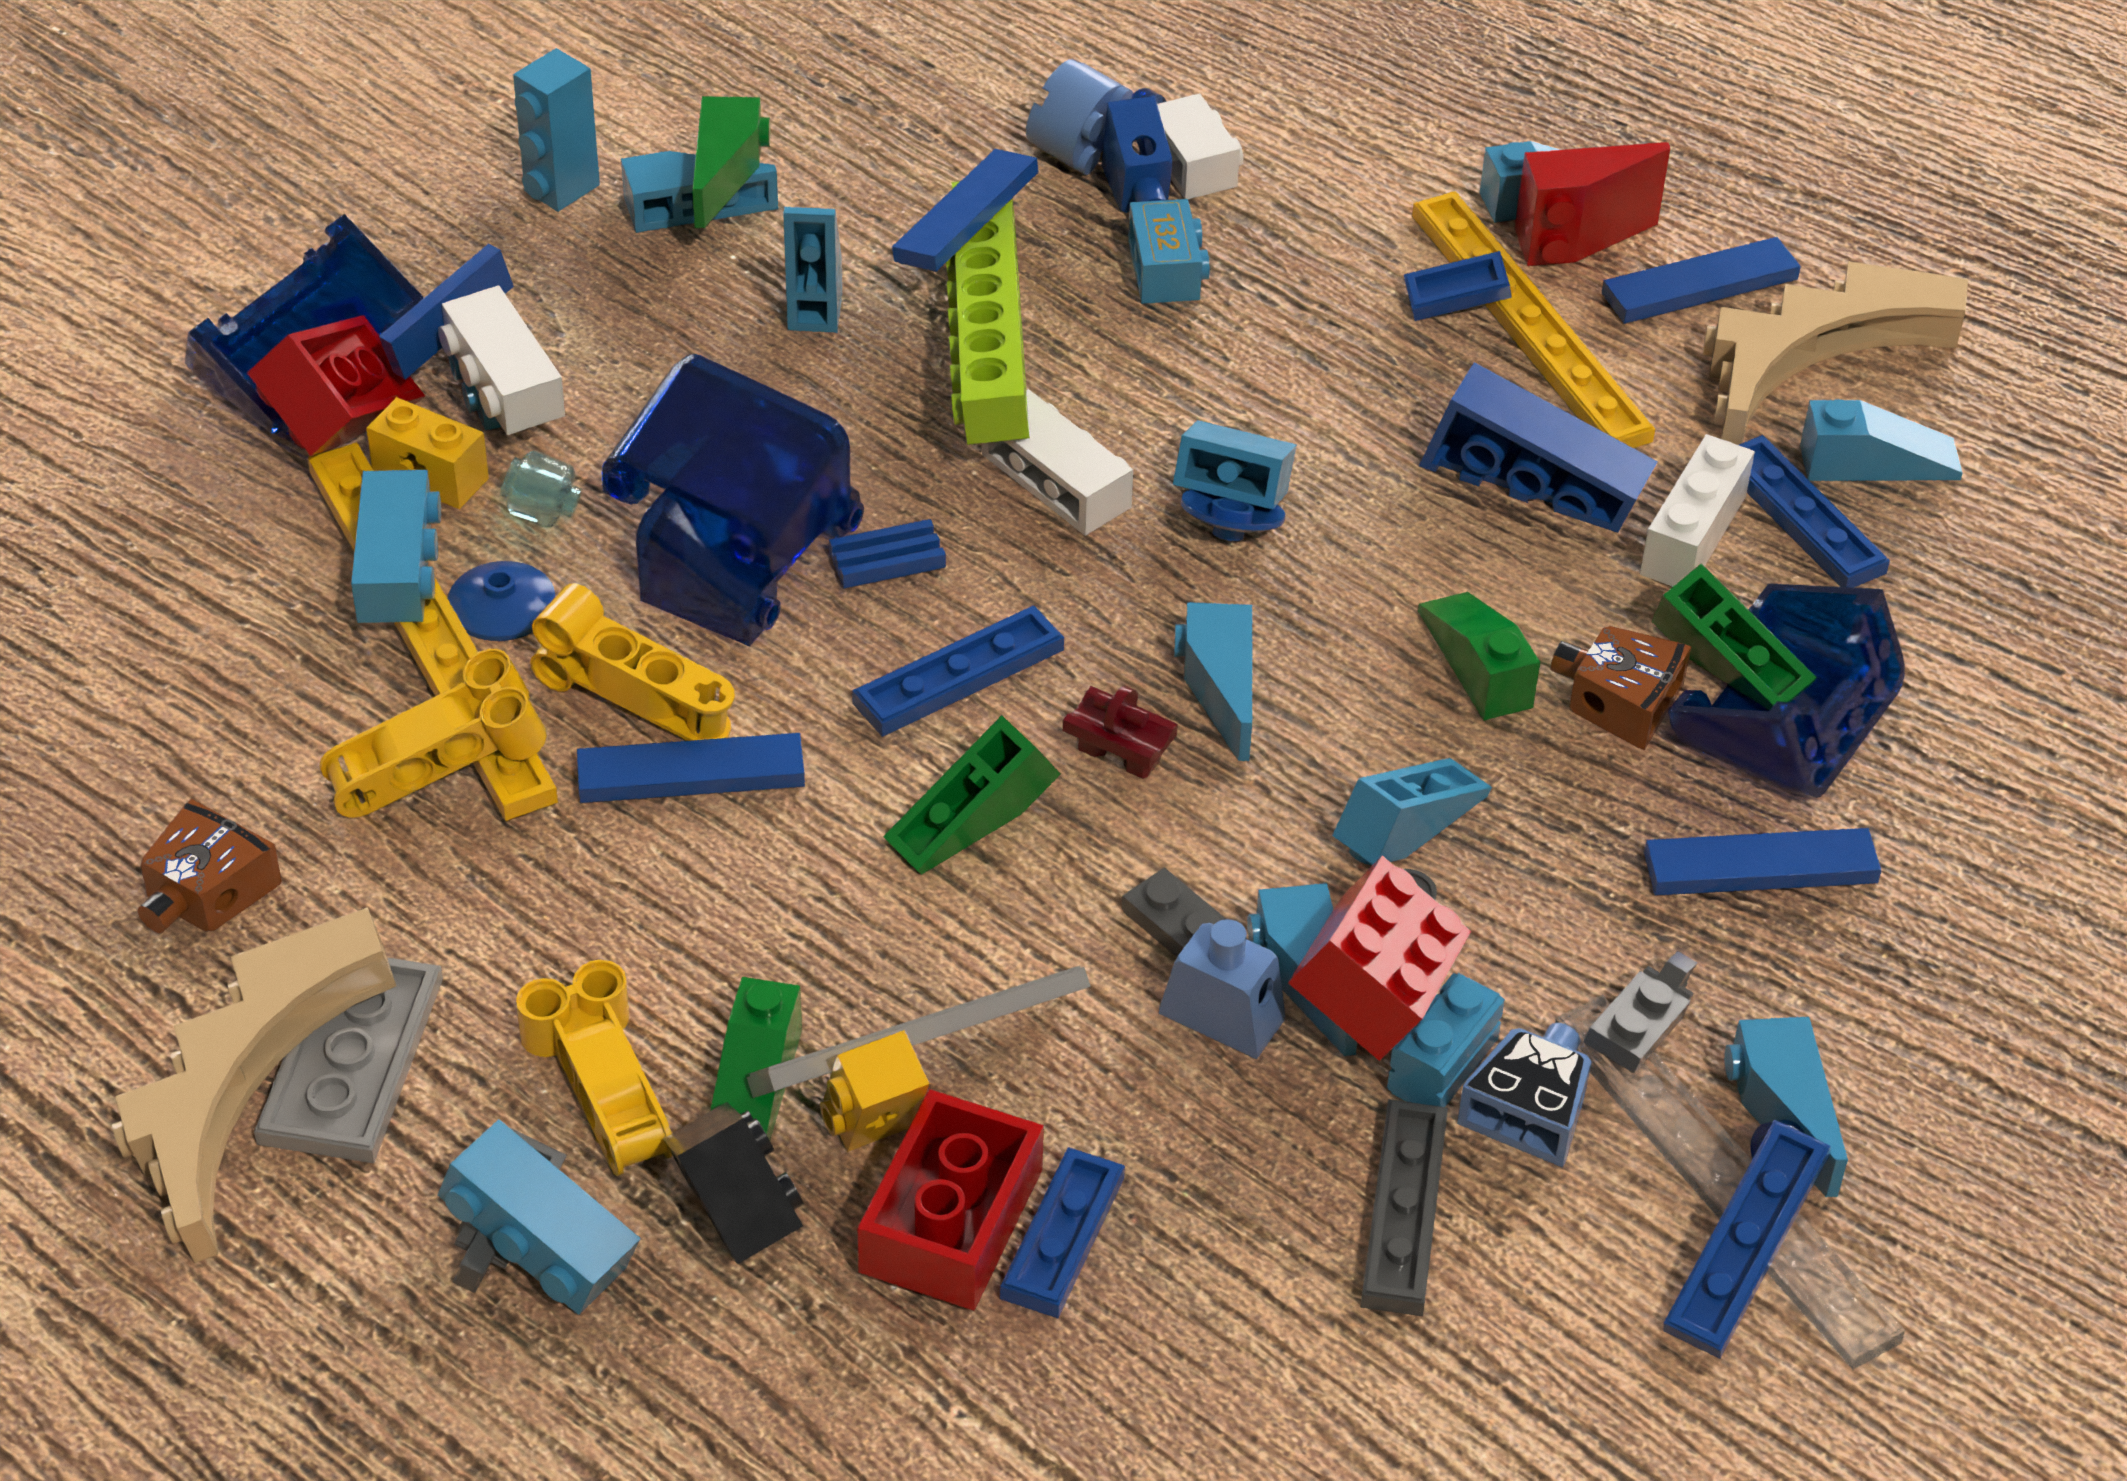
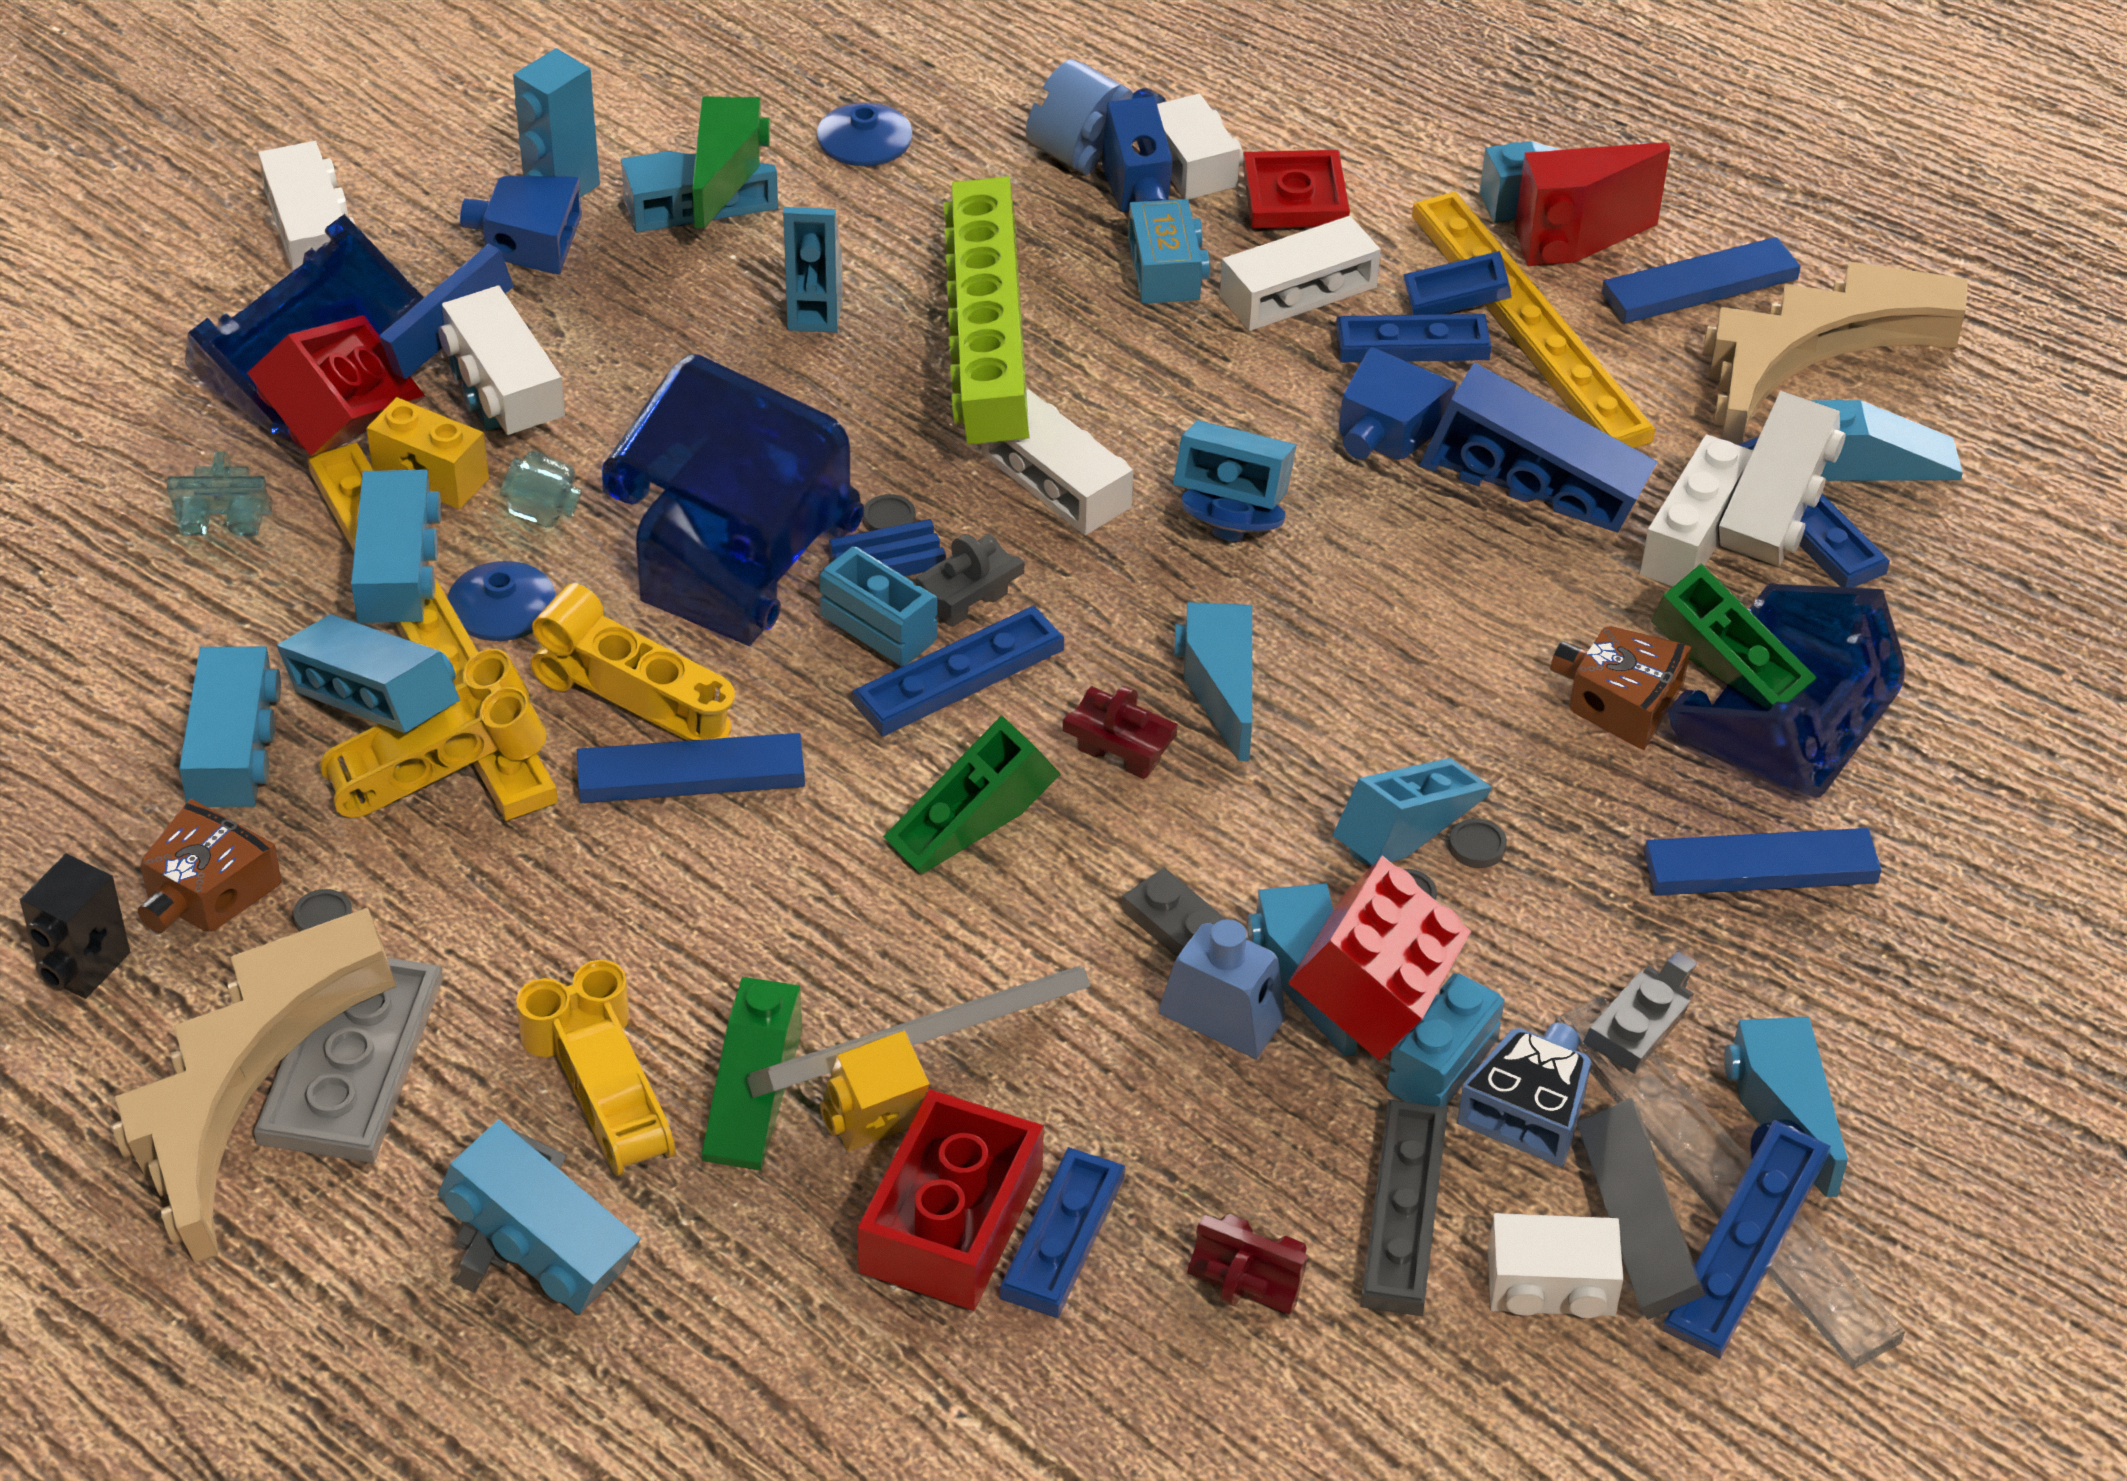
(75, 926): none -> black brick
(219, 491): none -> clear light blue hips
(229, 726): none -> dark azure brick
(301, 196): none -> white brick
(320, 907): none -> dark grey piece
(369, 672): none -> dark azure brick
(528, 219): none -> blue torso
(732, 1179): black brick -> none
(864, 134): none -> blue dish
(878, 606): none -> dark azure brick
(888, 511): none -> dark grey piece
(965, 210): blue tile -> none
(971, 574): none -> dark grey hips
(1247, 1263): none -> dark red hips
(1295, 188): none -> red plate
(1299, 273): none -> white brick
(1391, 406): none -> blue torso
(1414, 337): none -> blue tile
(1477, 843): none -> dark grey piece
(1485, 653): green slope -> none
(1555, 1265): none -> white brick
(1638, 1196): none -> dark grey tile
(1782, 479): none -> white brick

